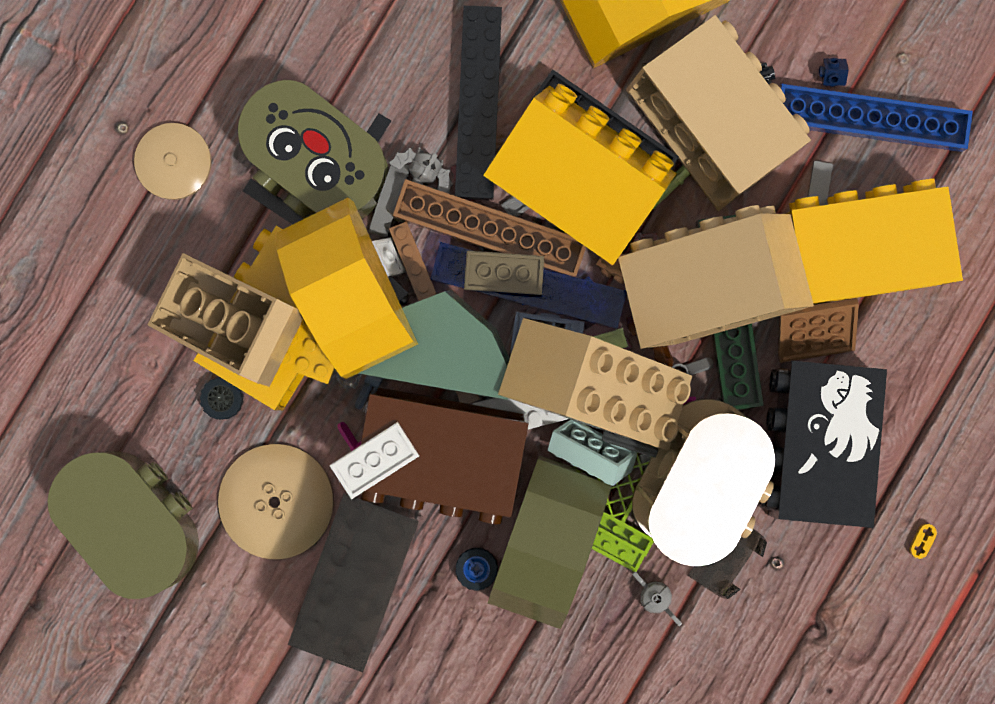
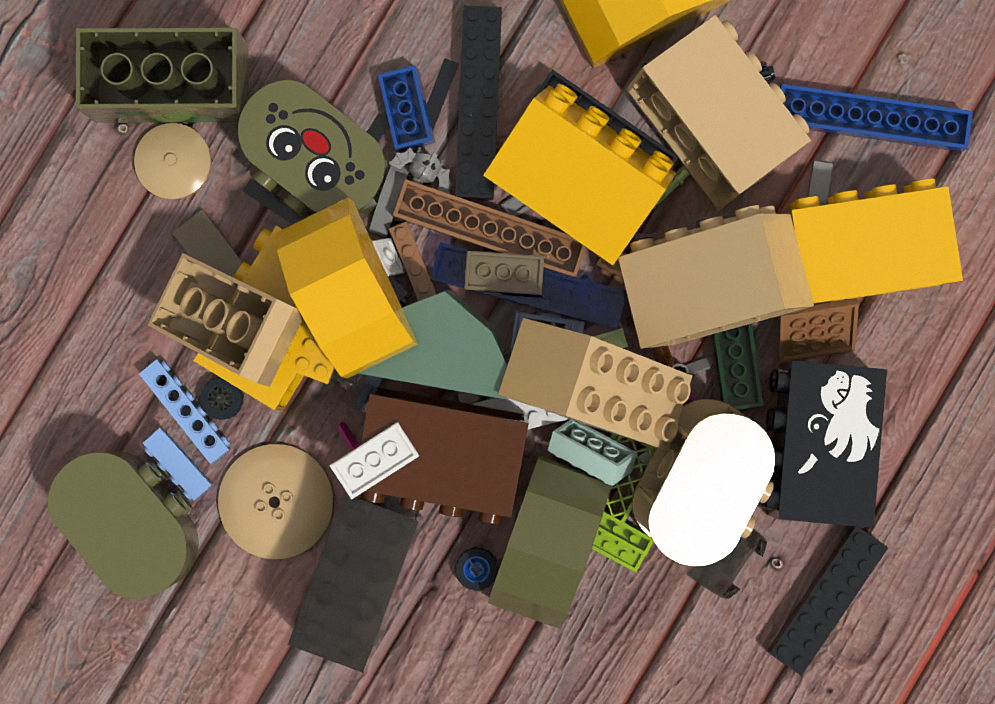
(151, 376): none -> light blue brick
(161, 74): none -> olive brick
(178, 464): none -> light blue brick
(207, 244): none -> dark tan tile
(406, 108): none -> blue brick
(441, 89): none -> black sticker
(630, 444): dark grey axle -> none
(656, 589): light grey helmet -> none
(827, 599): none -> black brick
(834, 72): dark blue brick -> none
(927, 543): yellow beam -> none

